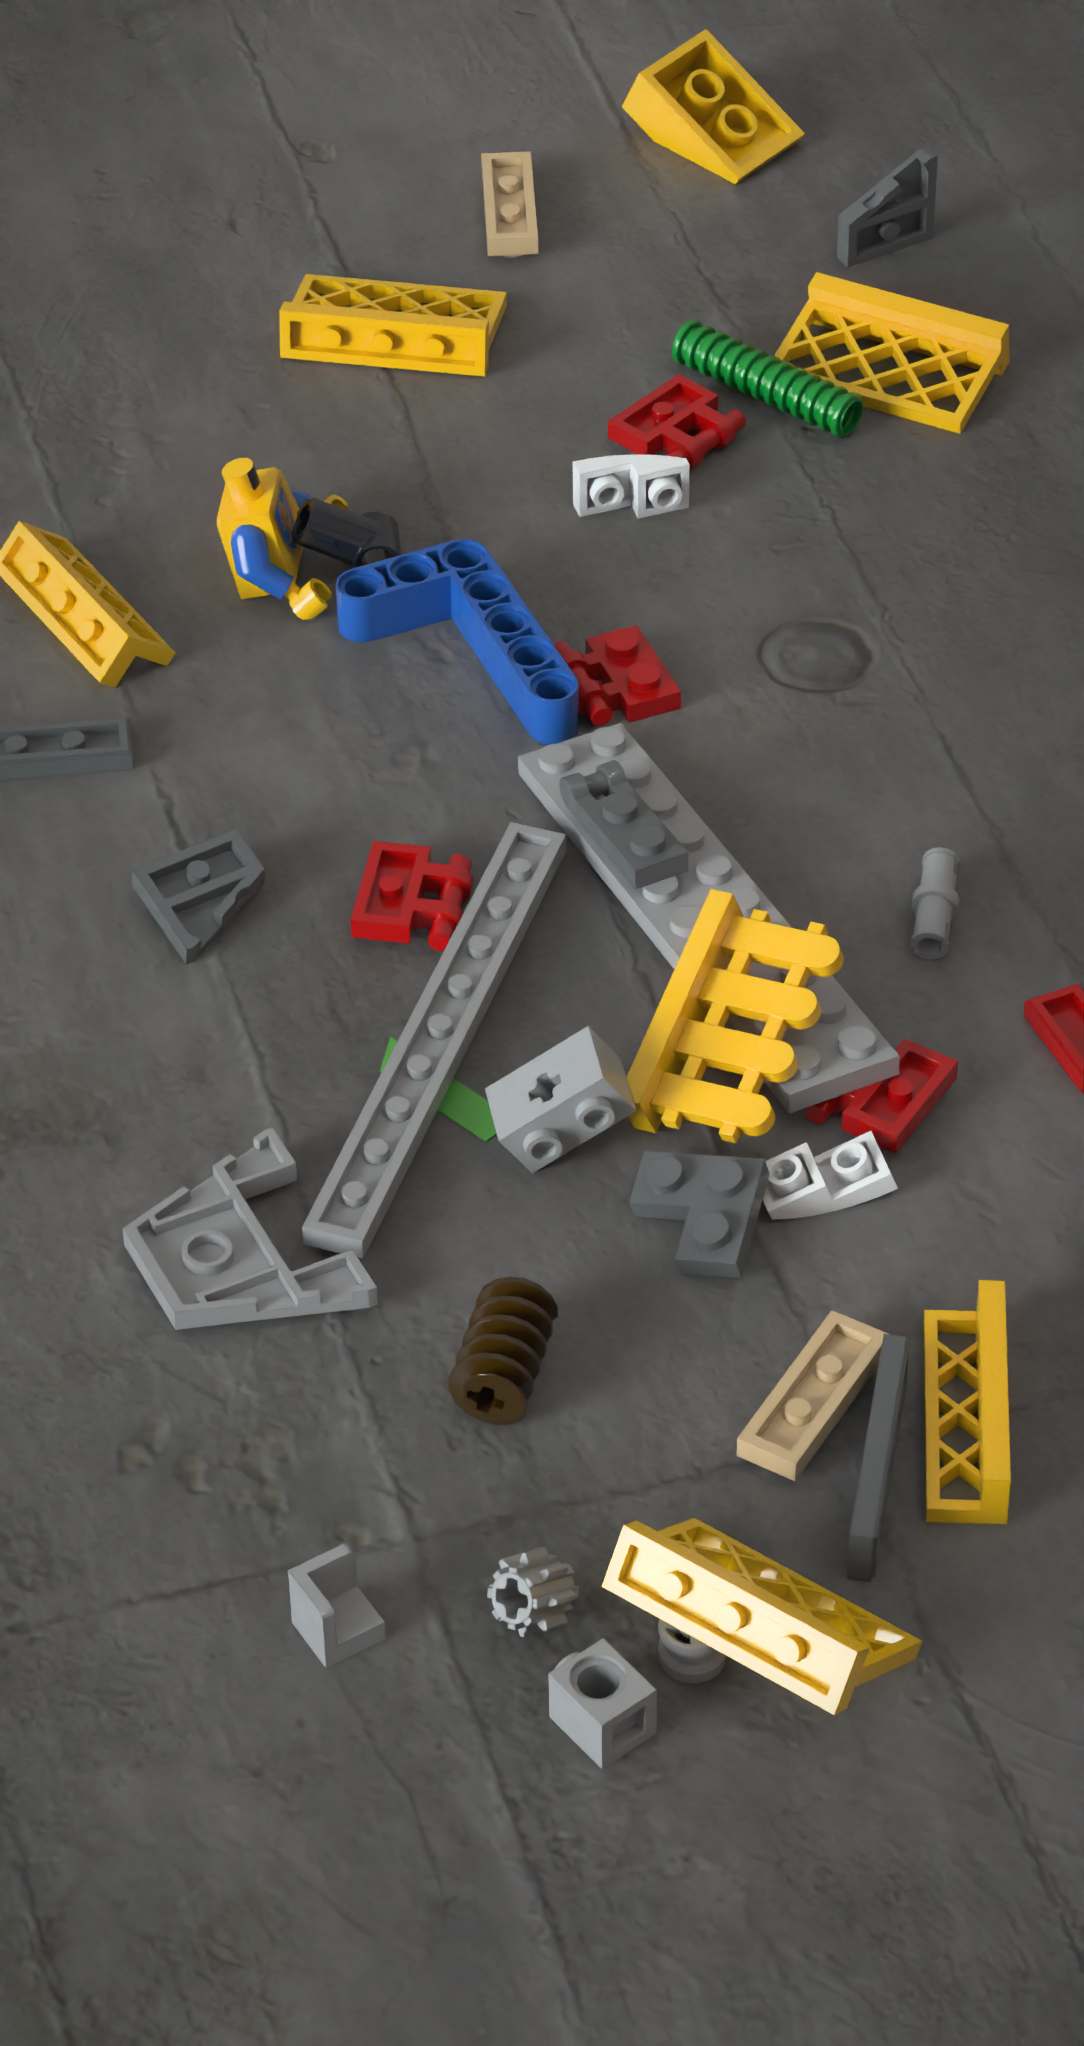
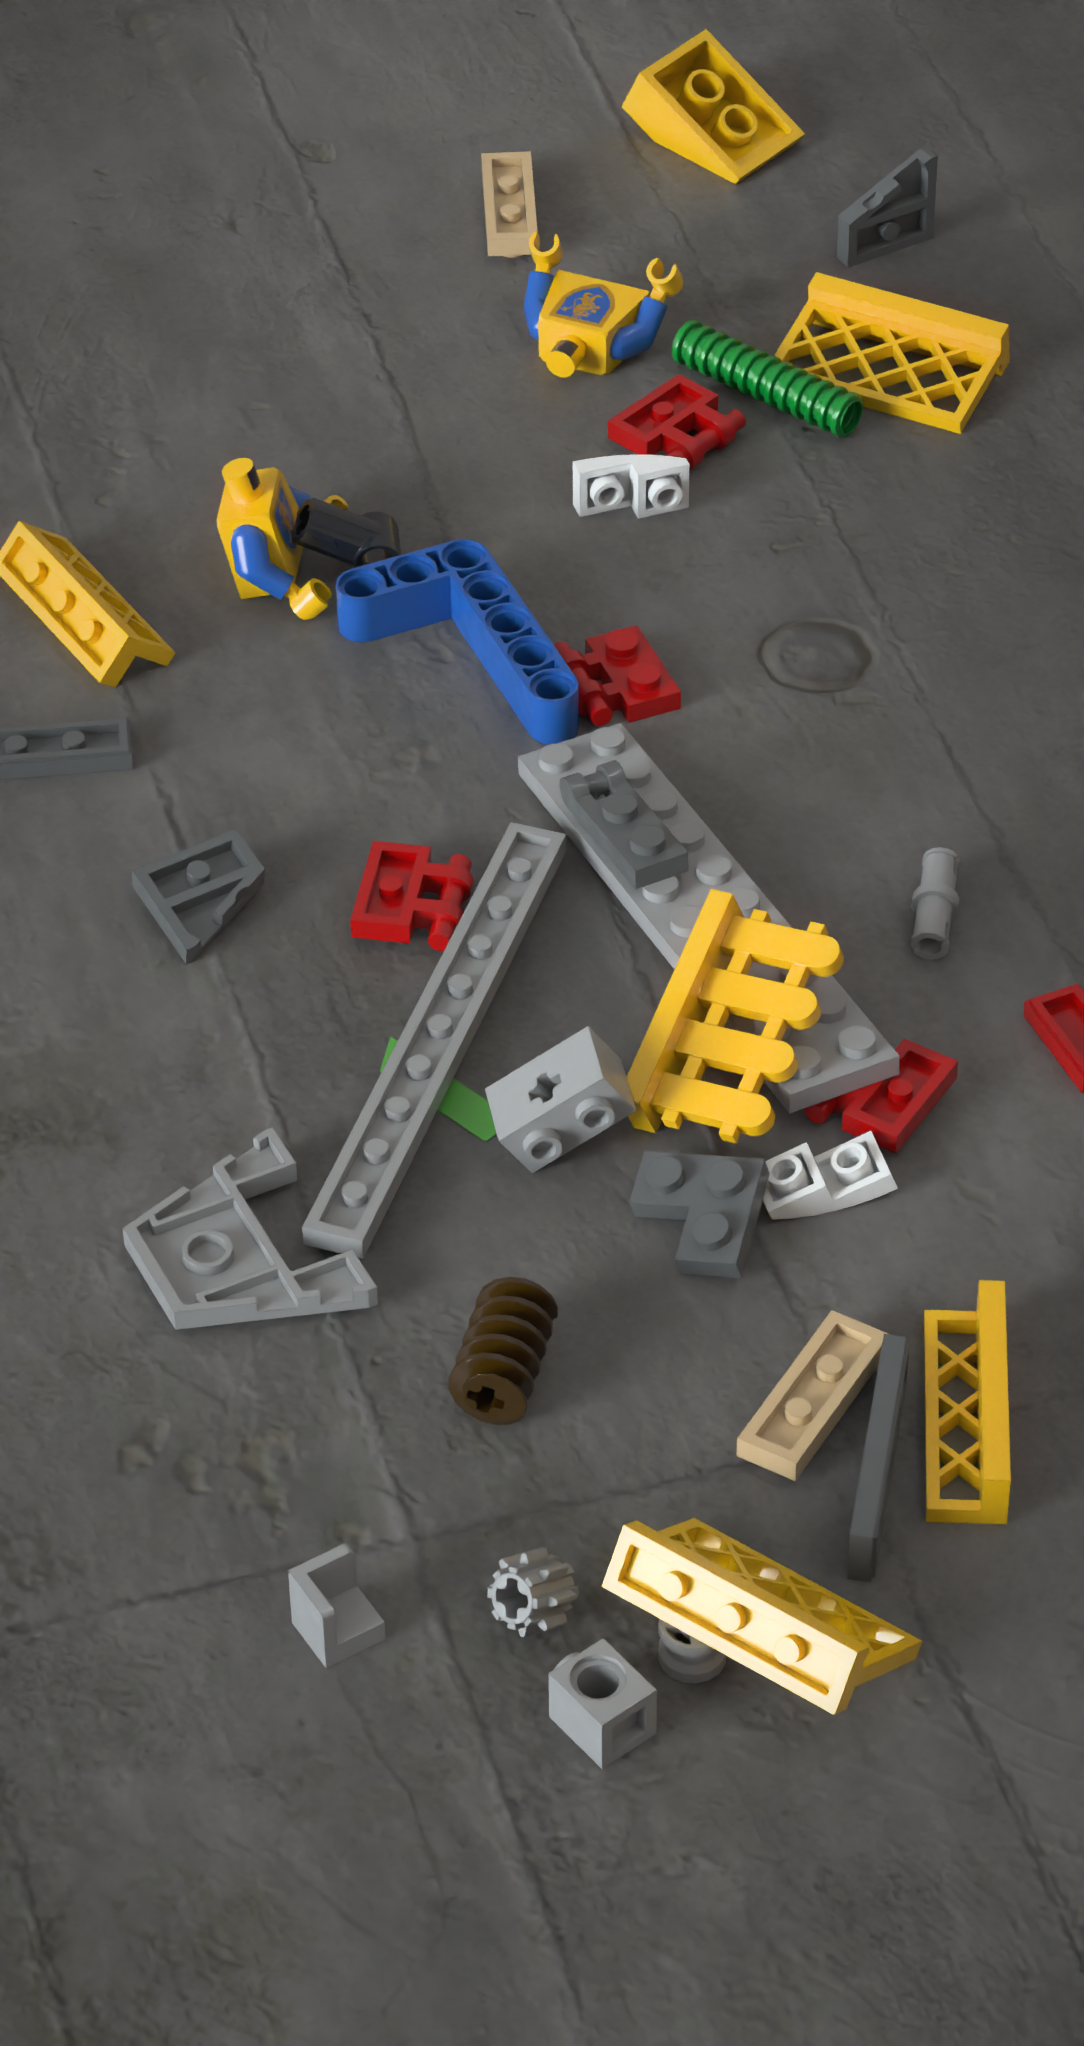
(378, 336): yellow fence -> none
(591, 320): none -> torso

